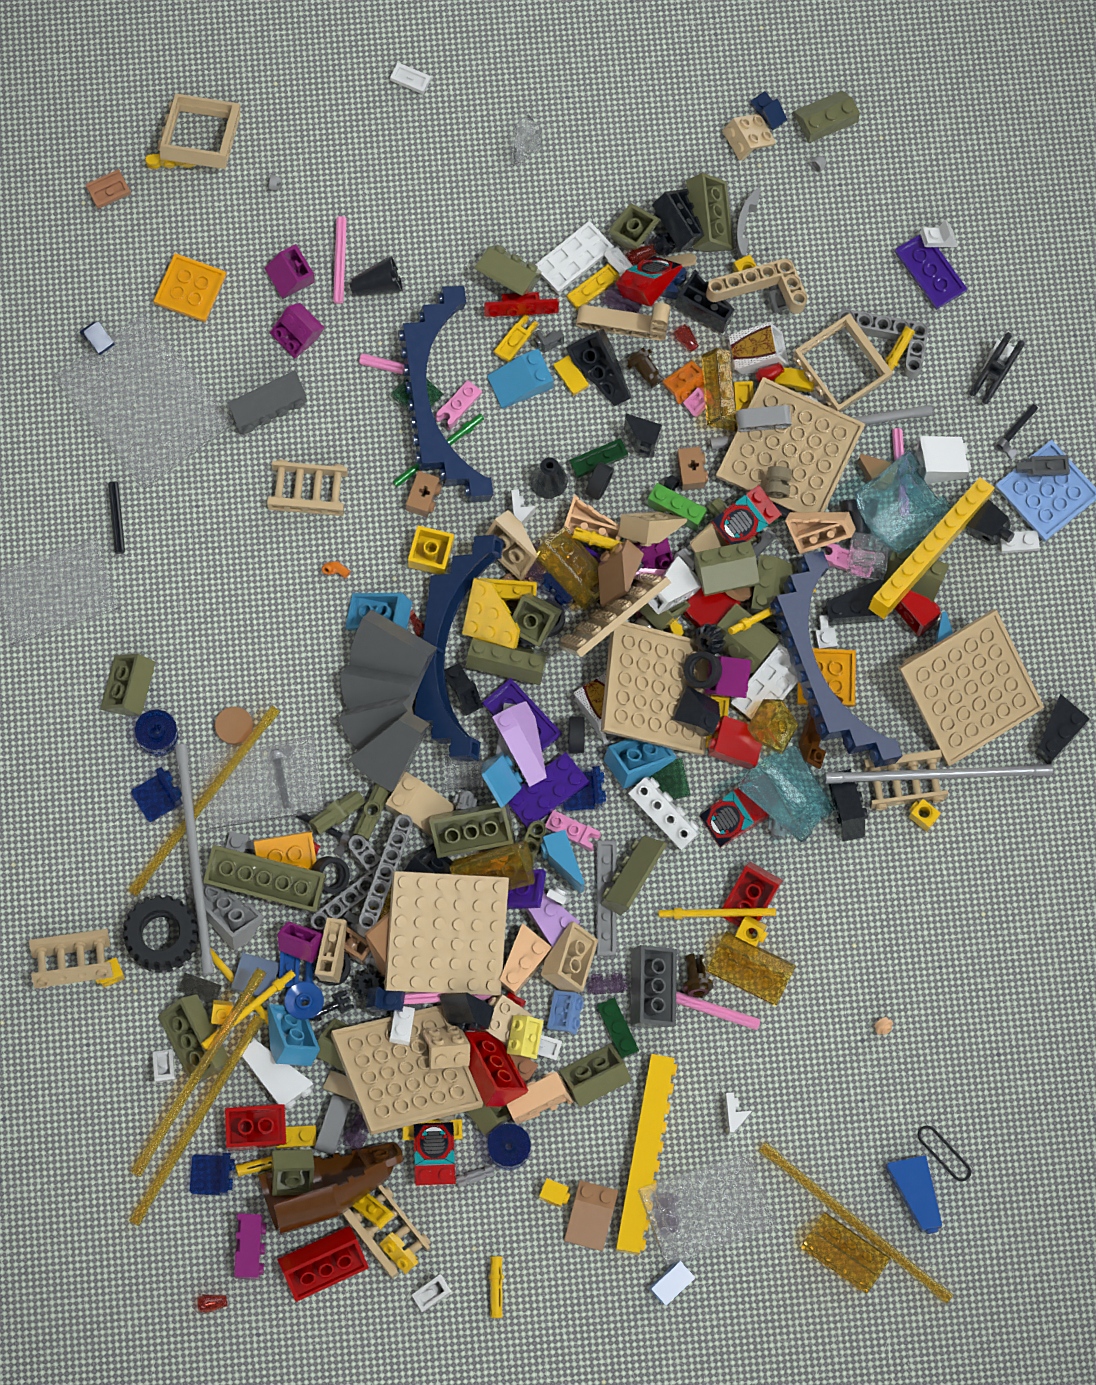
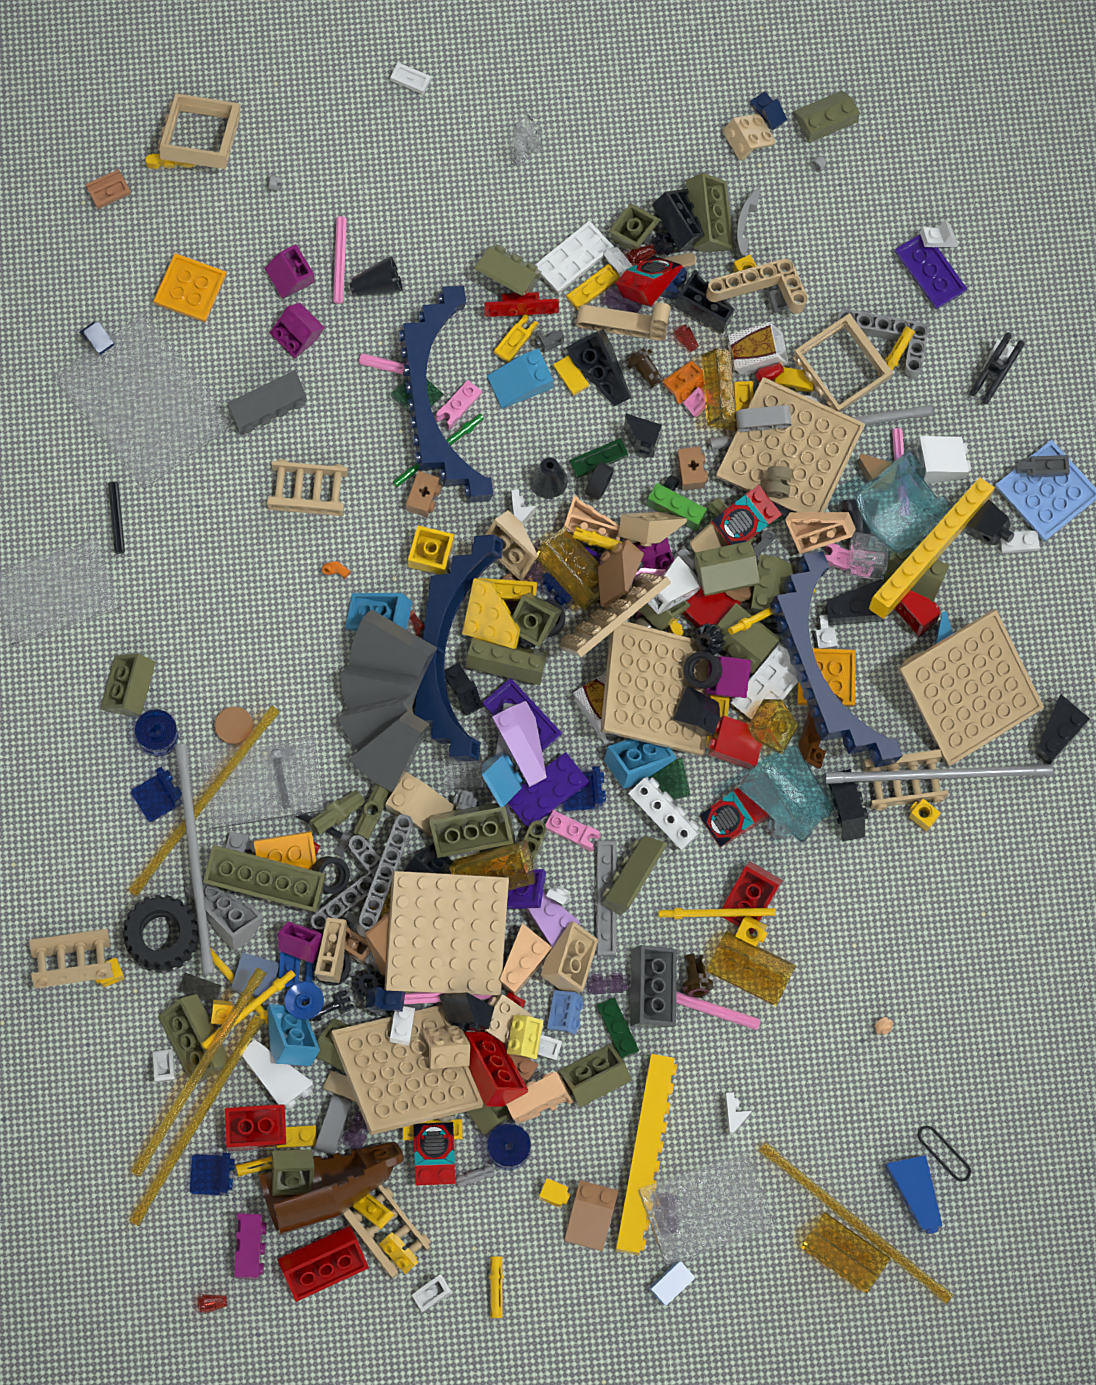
(560, 857): dark azure slope -> none
(576, 734): black tyre -> none
(1003, 443): black piece -> none

